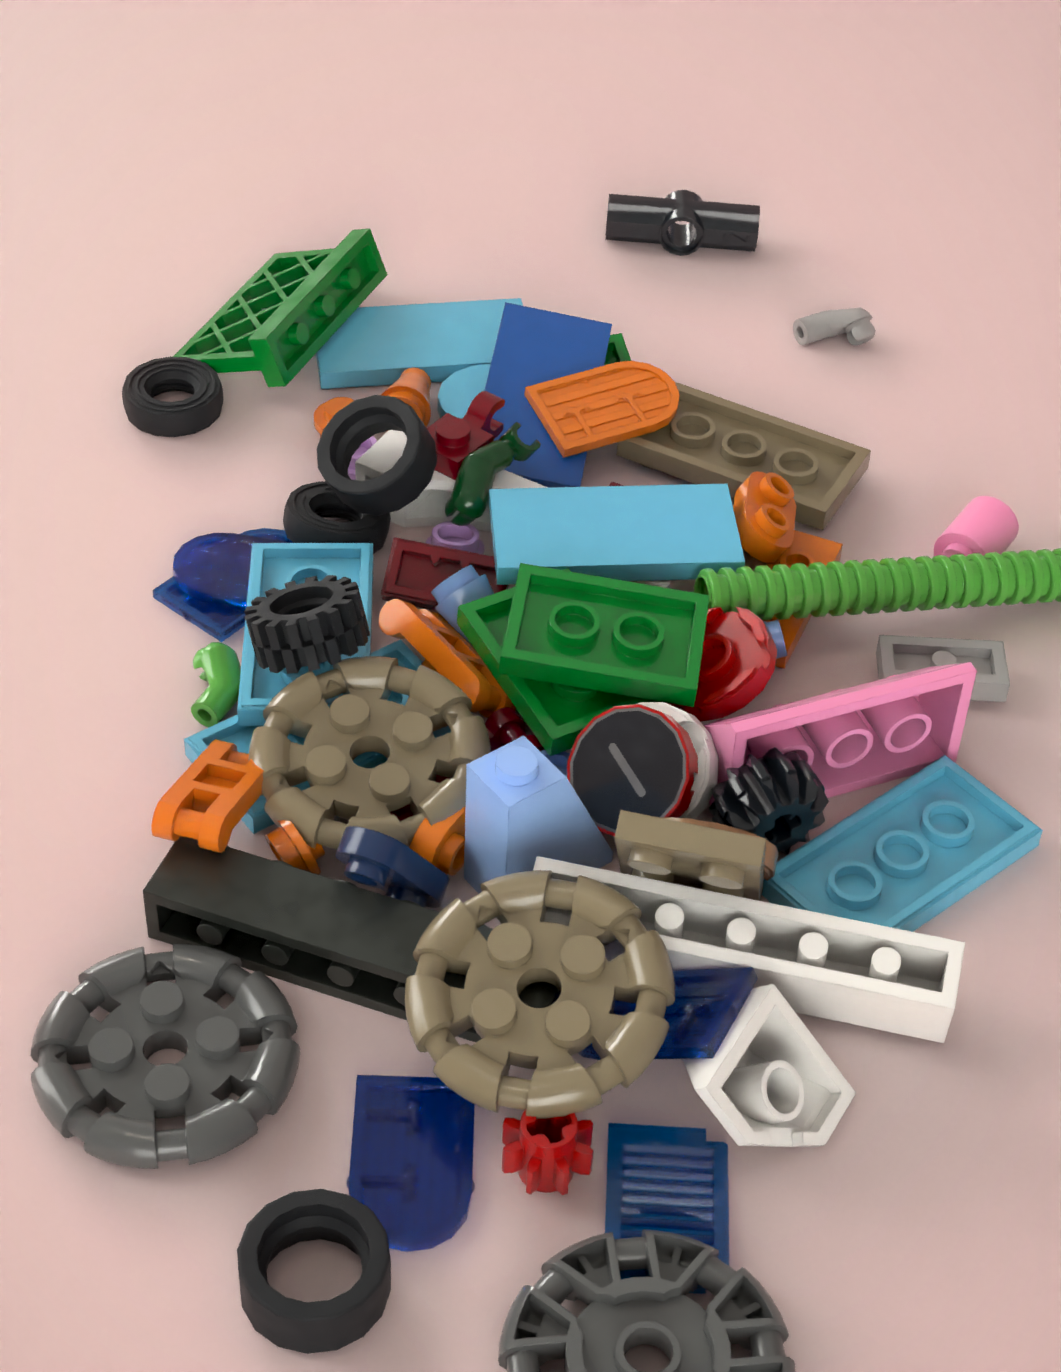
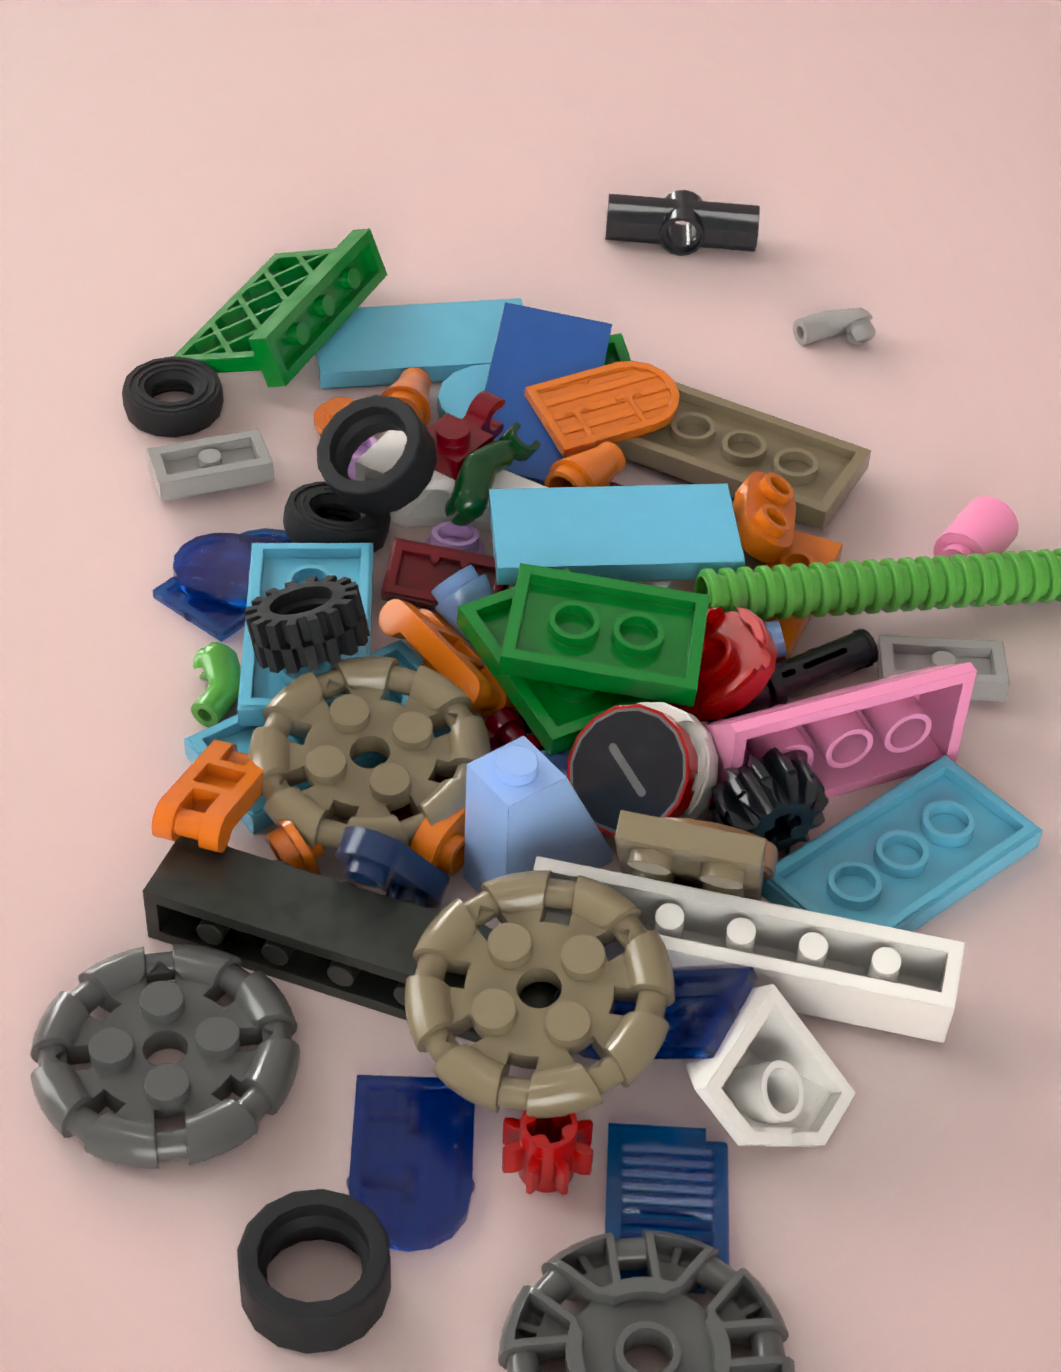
(210, 465): none -> light grey plate
(587, 468): none -> orange cone
(814, 669): none -> black pin

